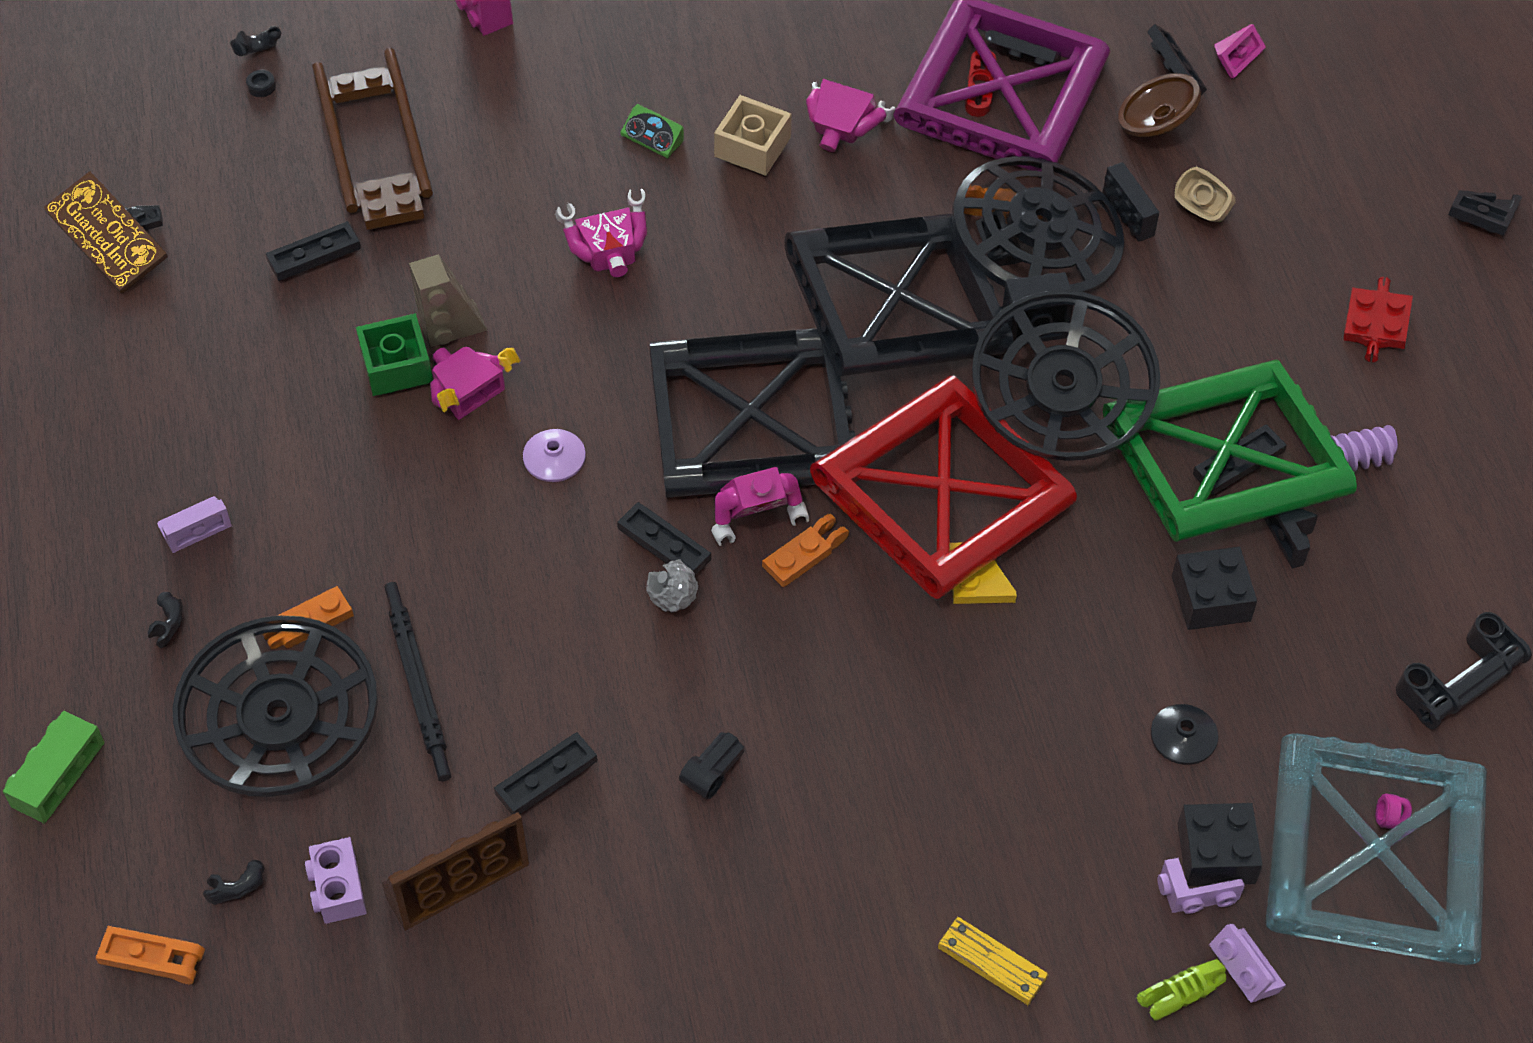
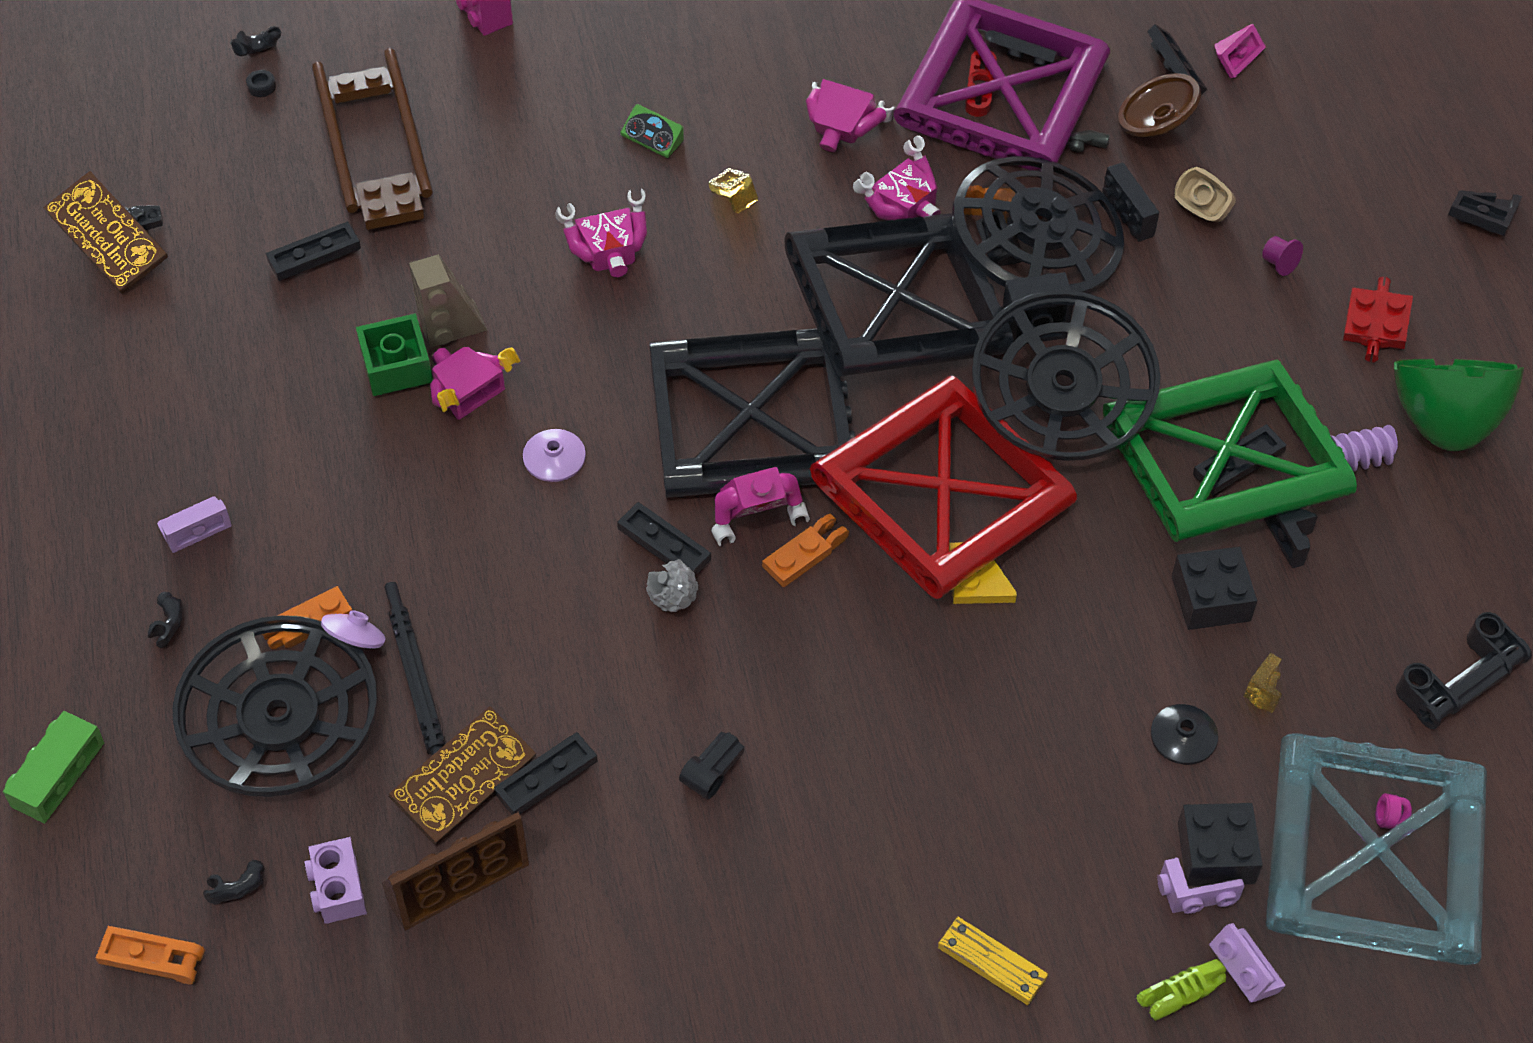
(353, 629): none -> lavender dish
(461, 775): none -> reddish brown tile
(736, 187): none -> clear yellow bracket
(752, 135): tan brick -> none
(905, 190): none -> dark pink torso
(1088, 137): none -> pearl dark grey arm
(1262, 684): none -> clear yellow bracket
(1283, 254): none -> magenta piece
(1457, 402): none -> green piece

